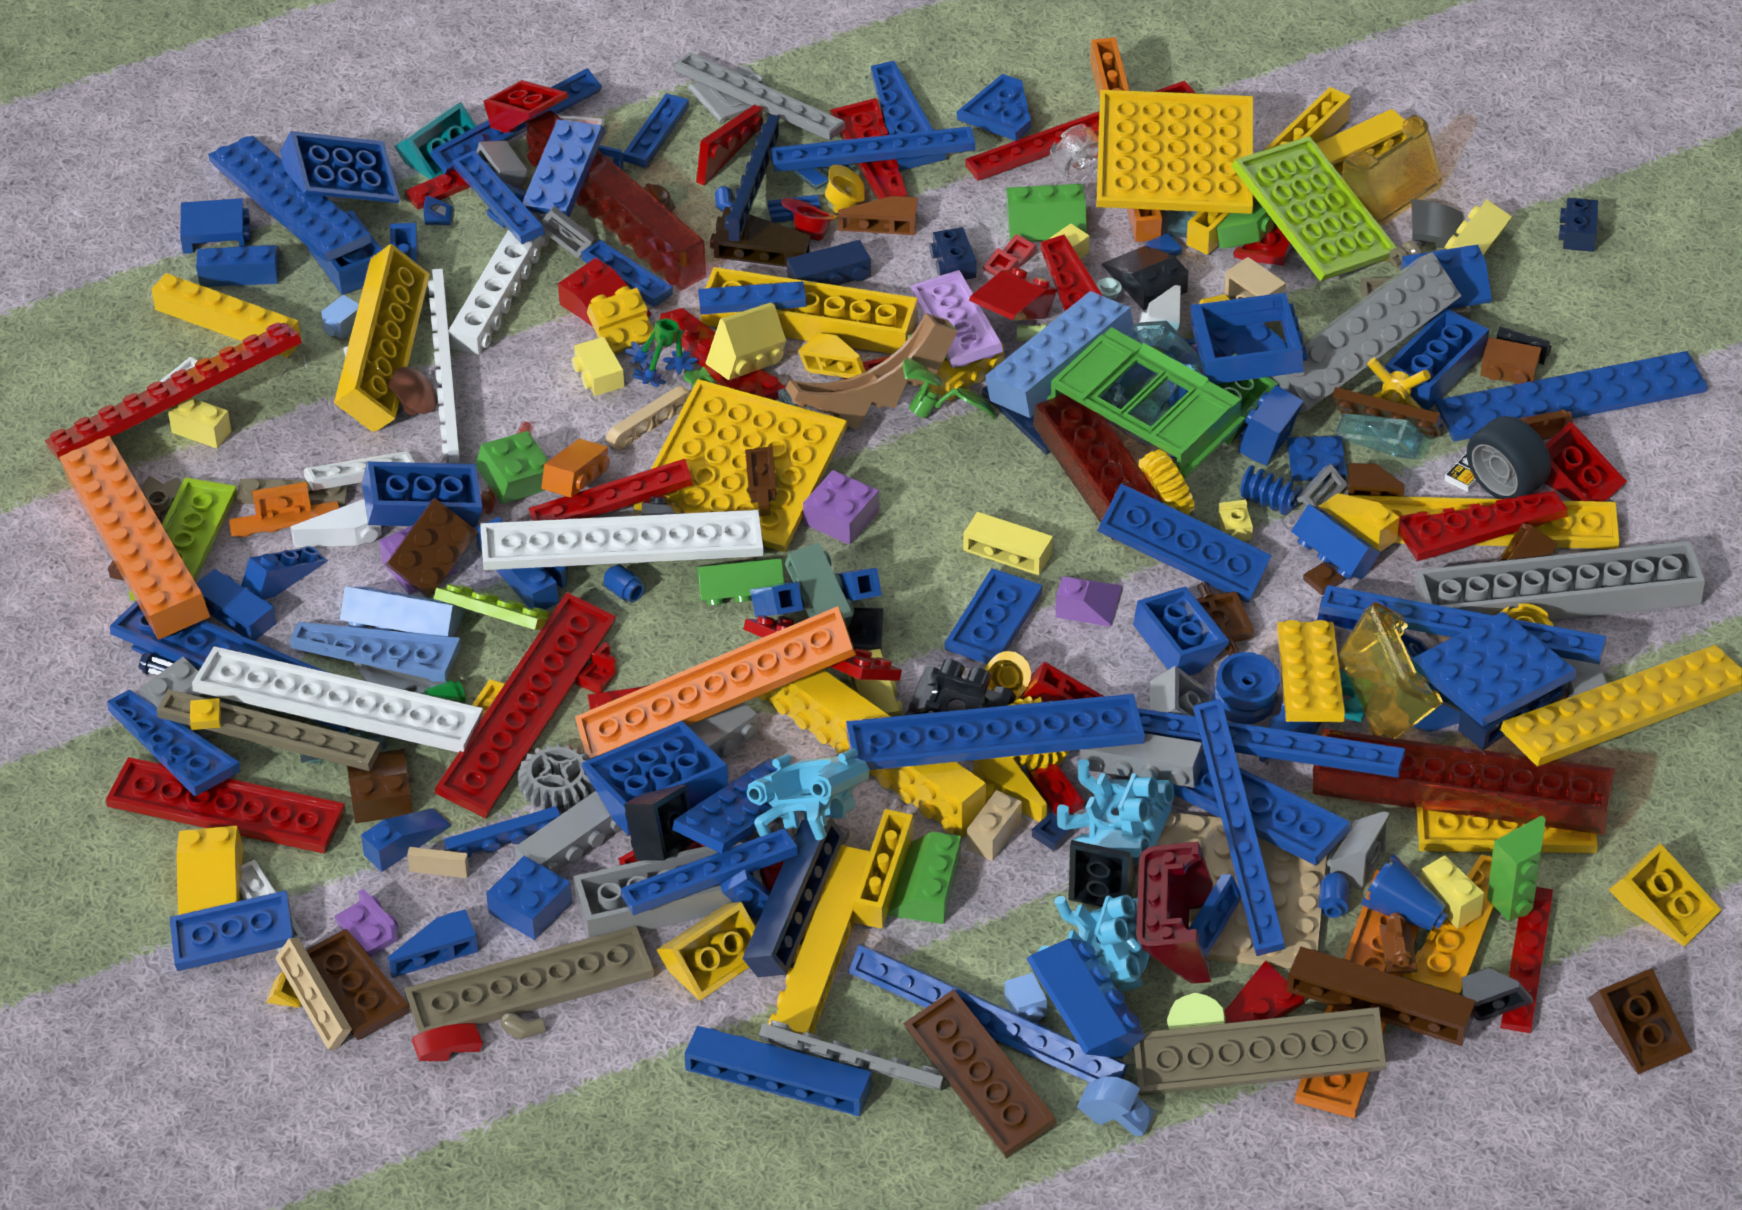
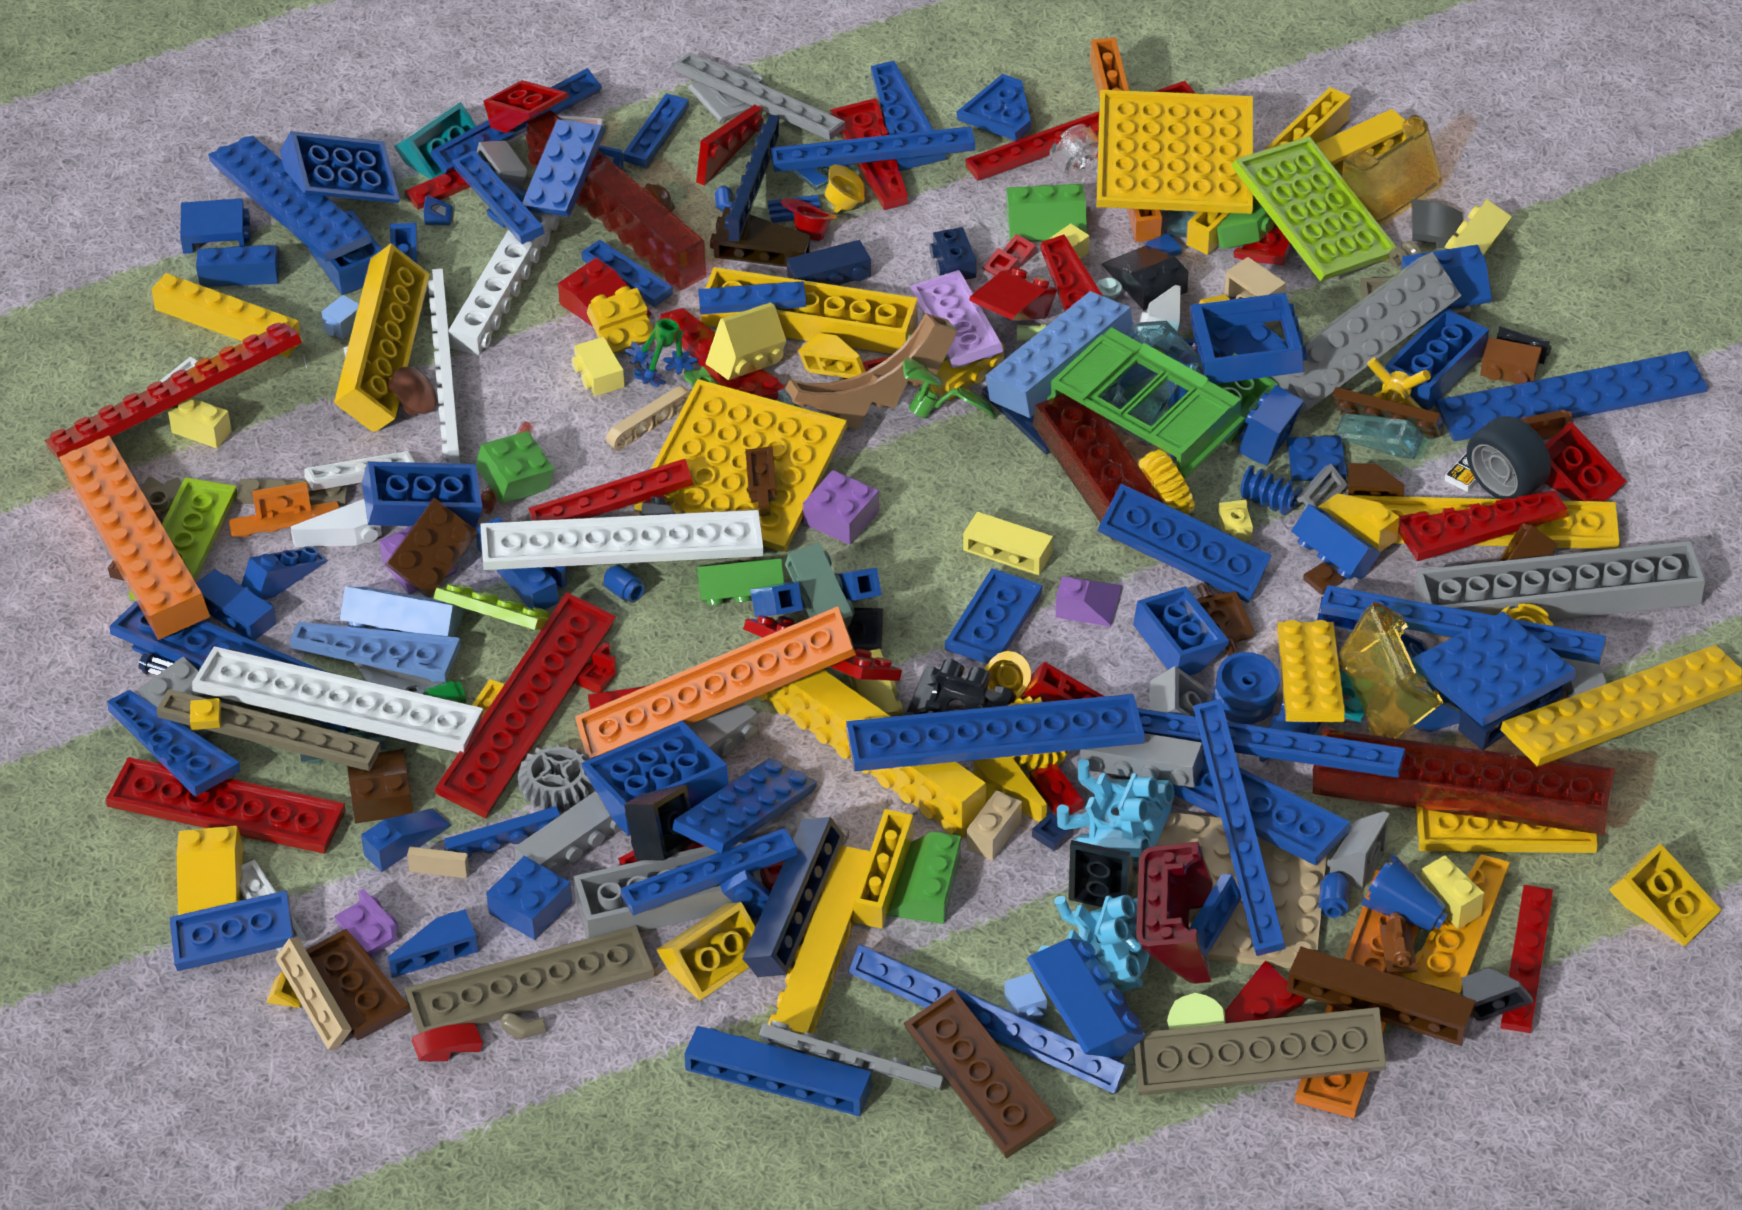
(567, 229): light grey tile -> none
(575, 467): orange brick -> none
(811, 786): medium azure piece -> none
(884, 215): dark orange slope -> none
(1118, 1100): medium blue brick -> none
(1516, 869): bright green slope -> none
(1579, 224): dark blue brick -> none
(1640, 1021): reddish brown slope -> none

